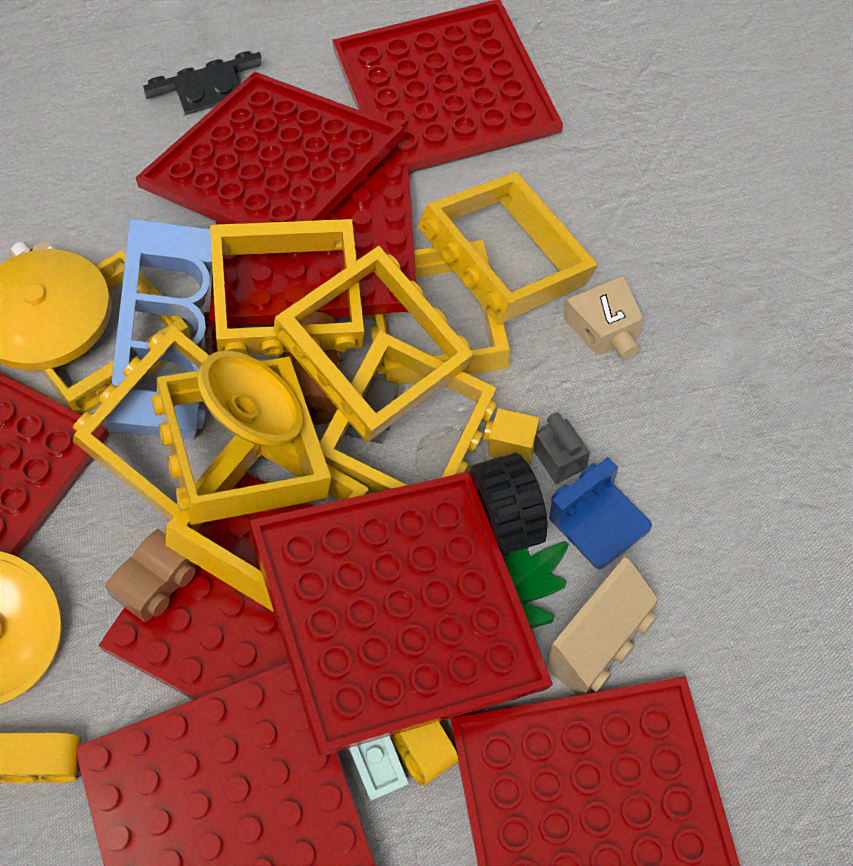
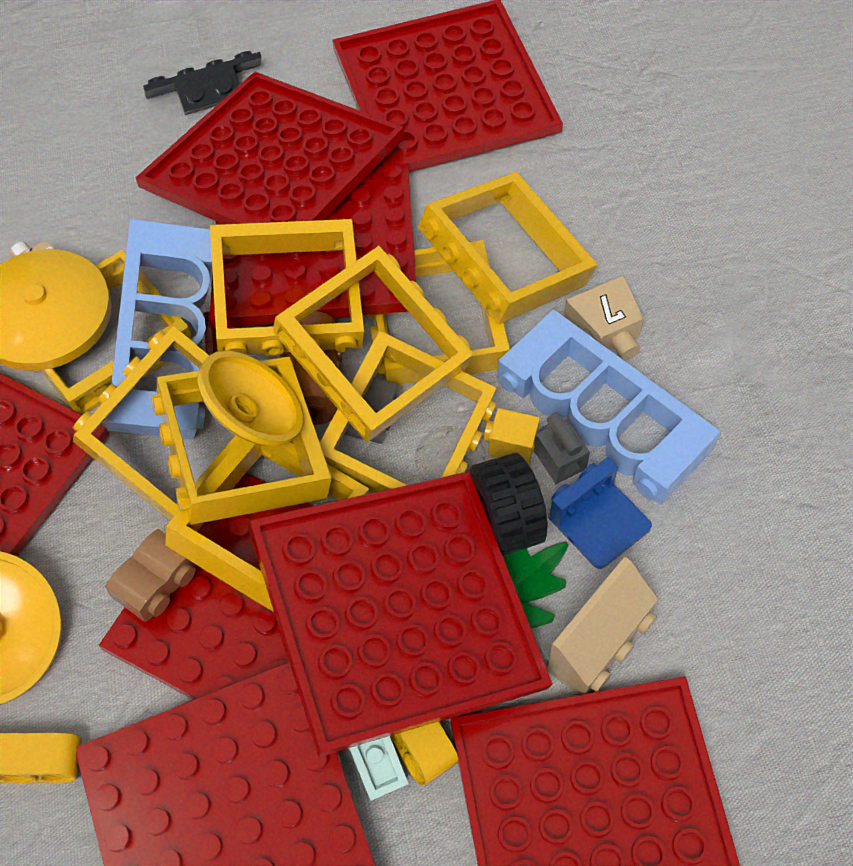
(654, 472): none -> light blue fence

